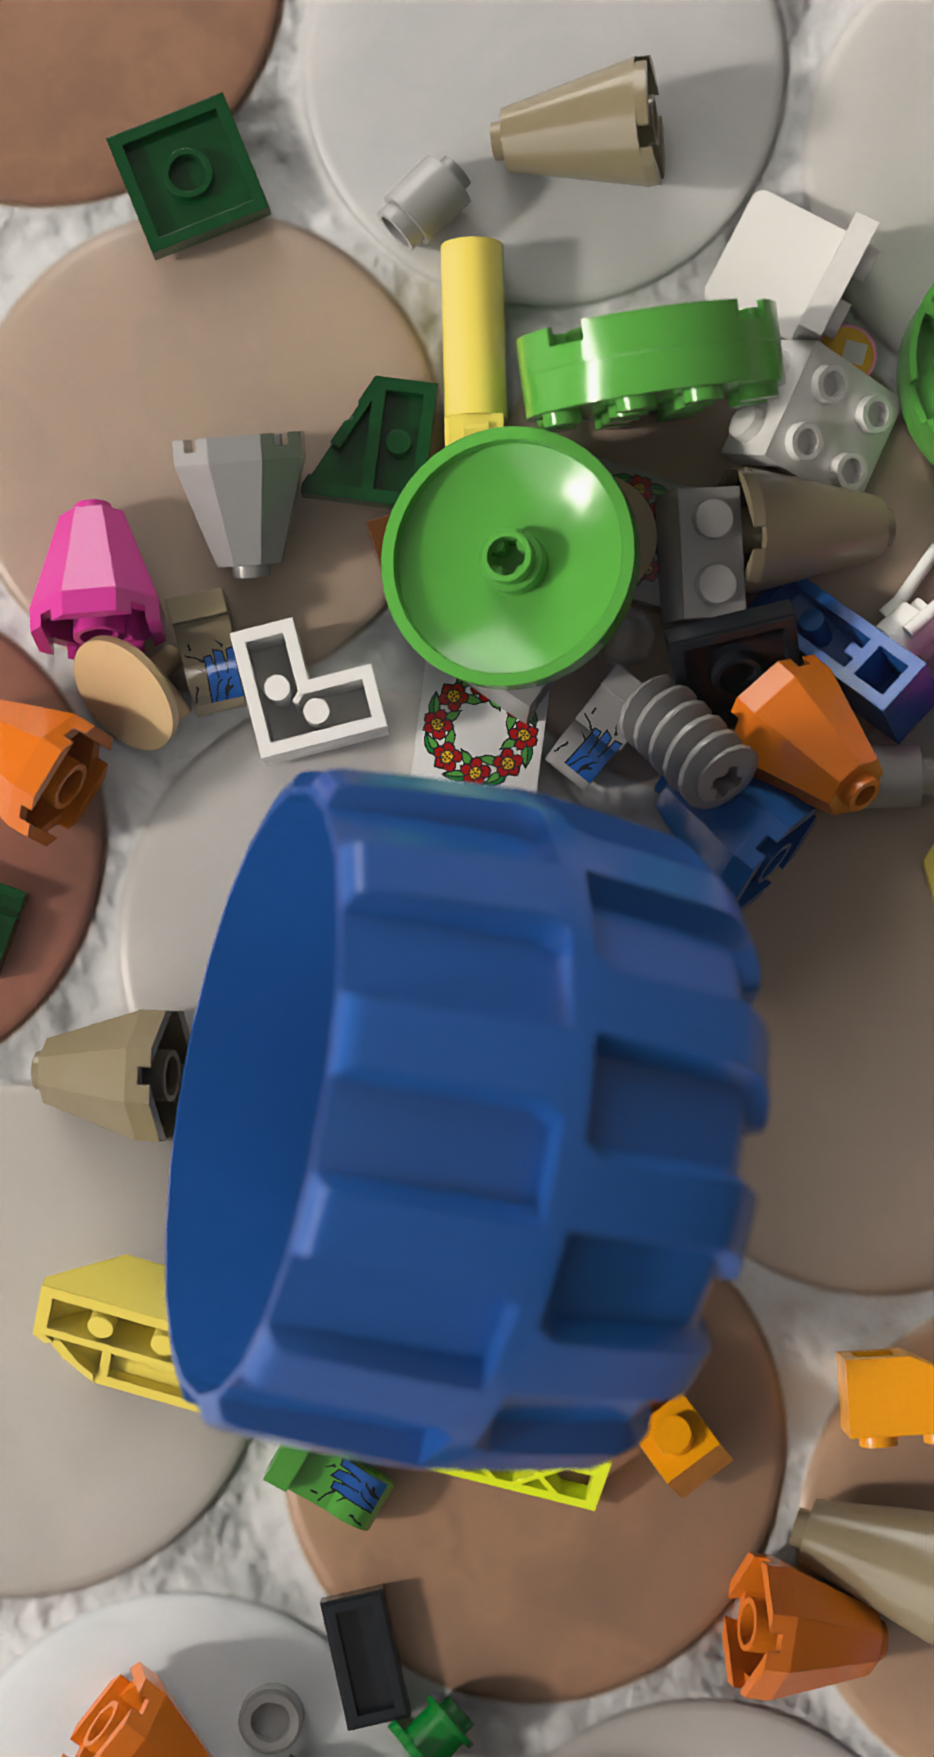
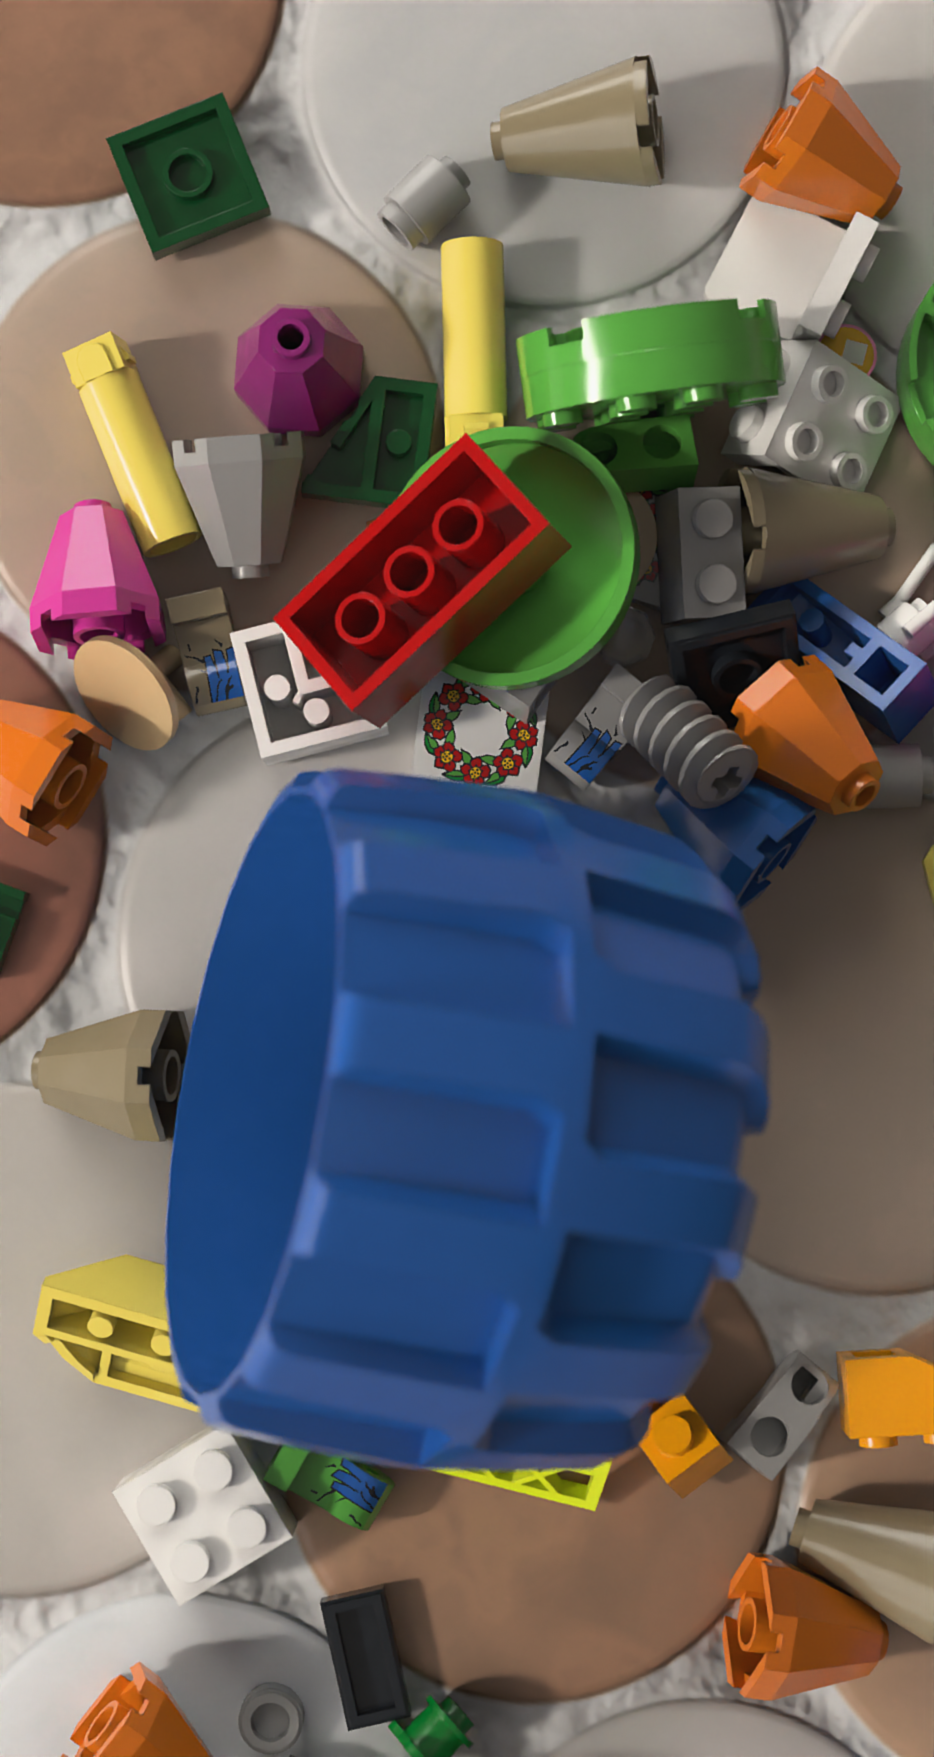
(133, 444): none -> light yellow piece
(205, 1511): none -> white brick
(299, 369): none -> magenta cone
(421, 582): none -> red brick
(645, 452): none -> bright green leg
(780, 1415): none -> light grey leg
(823, 157): none -> orange cone

